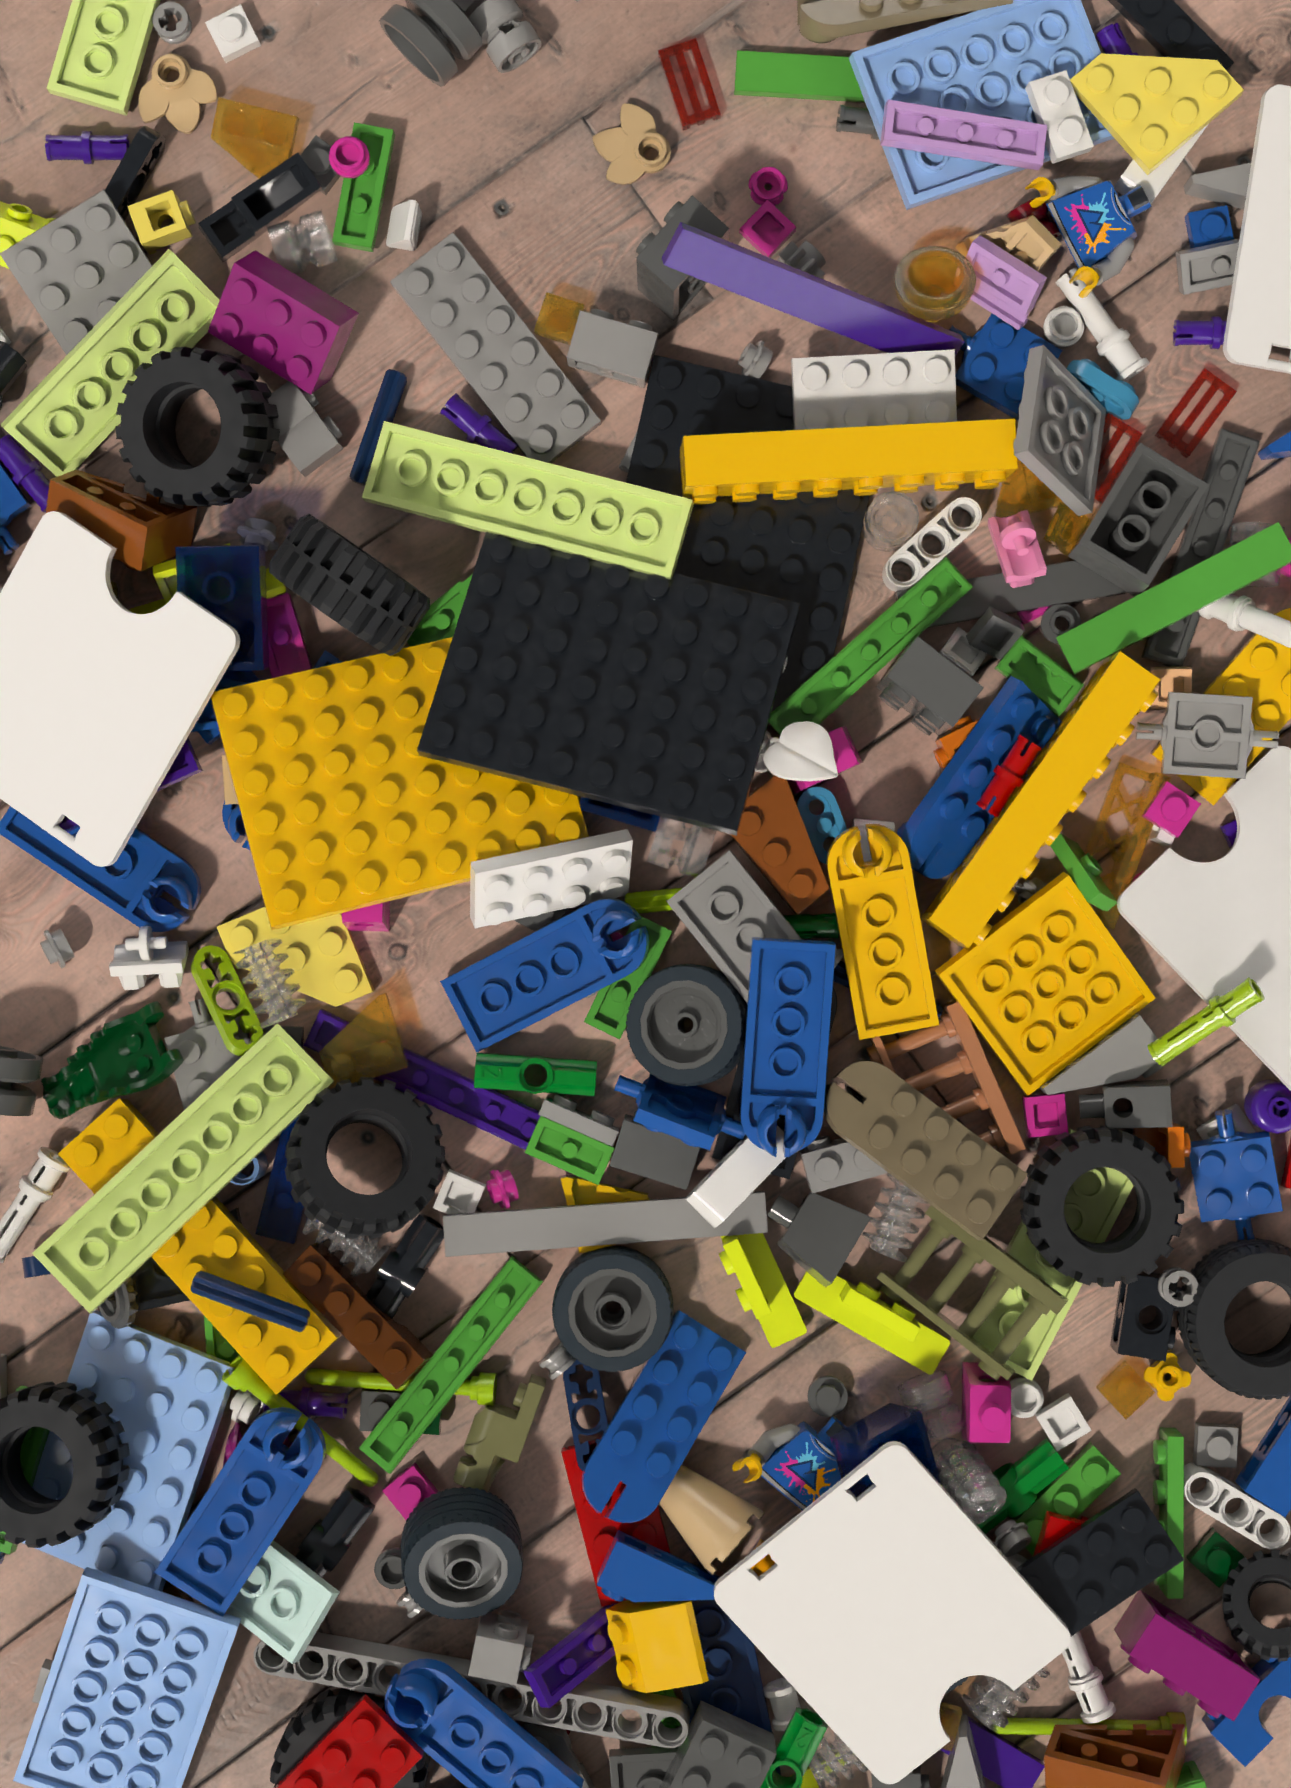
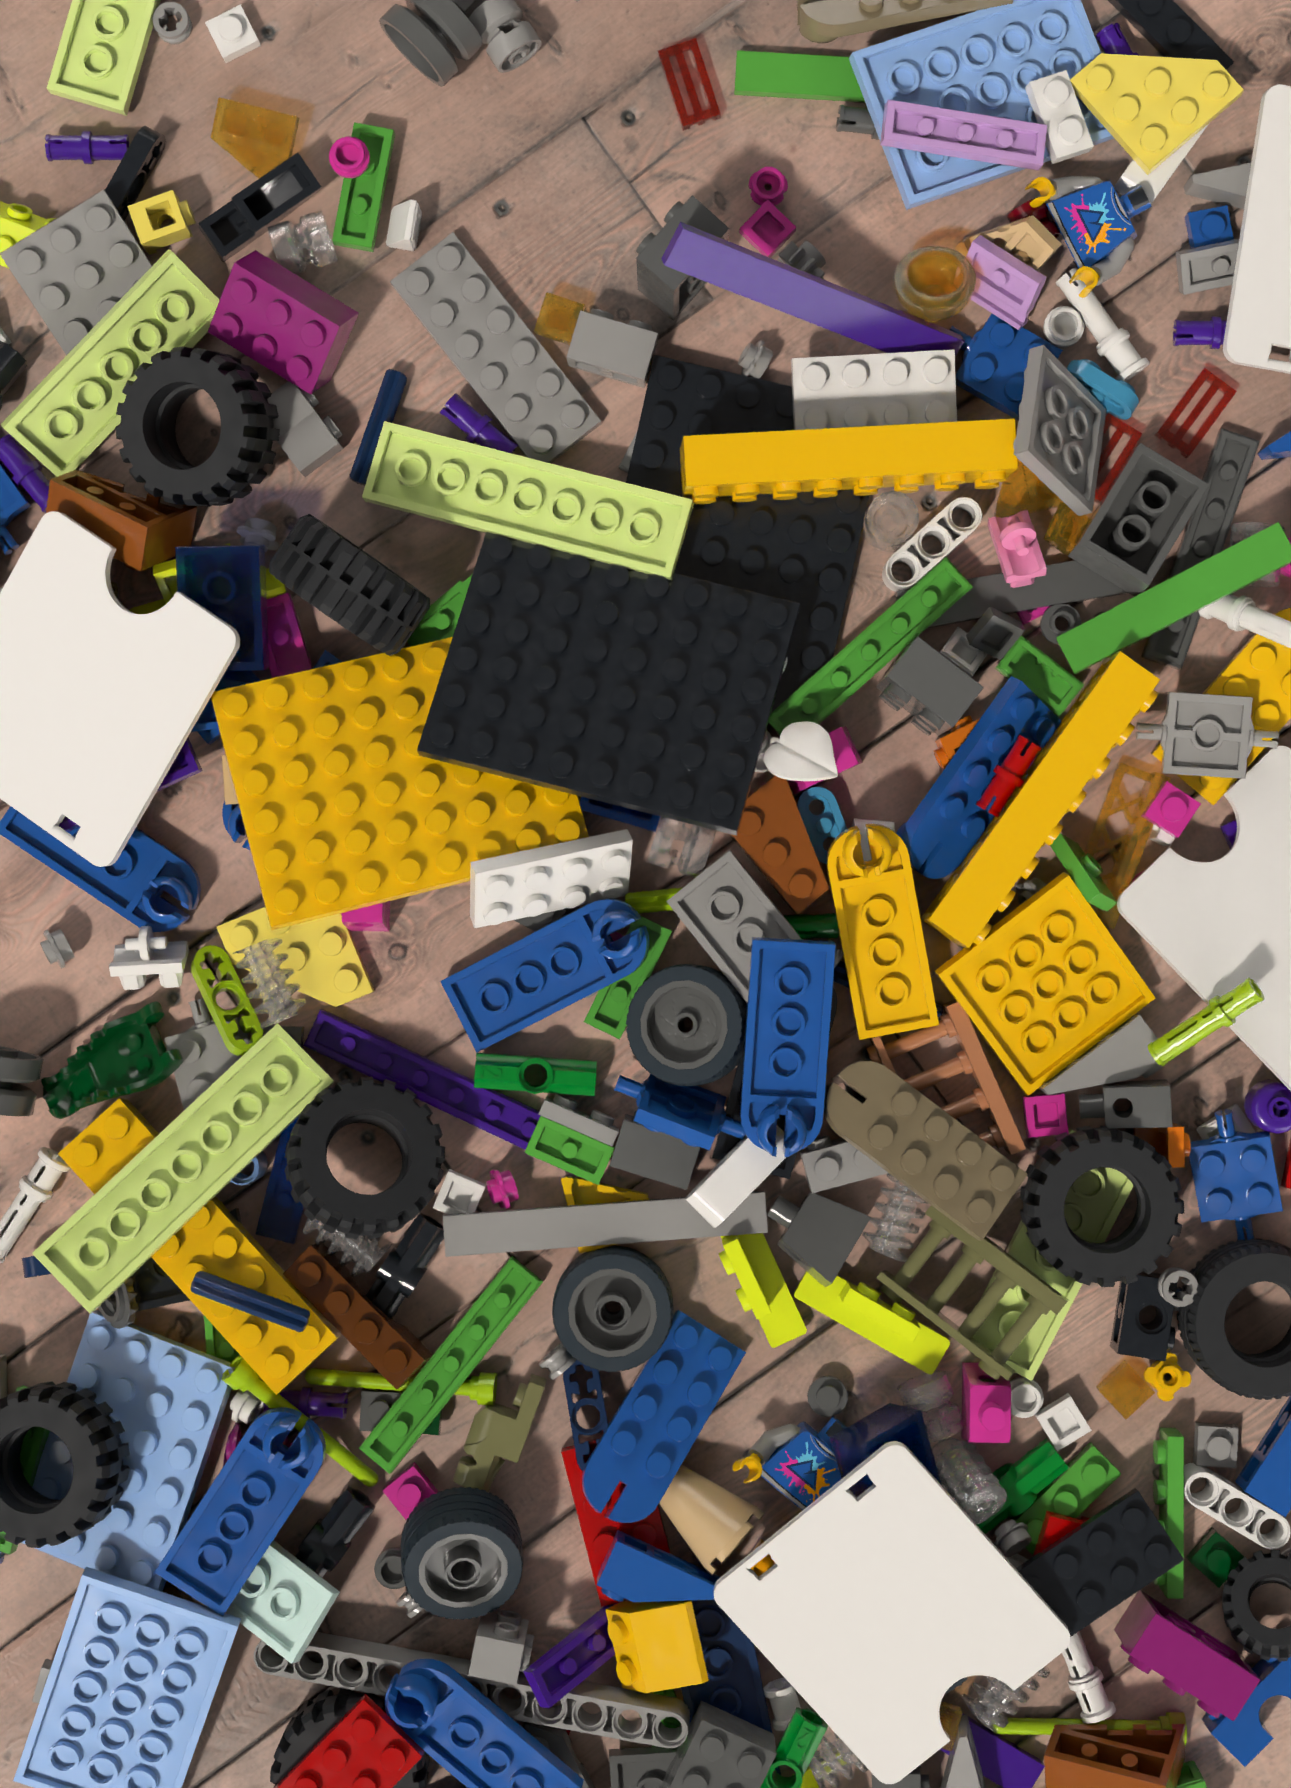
(176, 99): tan plate -> none
(317, 159): dark grey plate -> none
(366, 1045): clear yellow wing -> none
(626, 145): tan plate -> none
(1171, 680): light nougat plate -> none

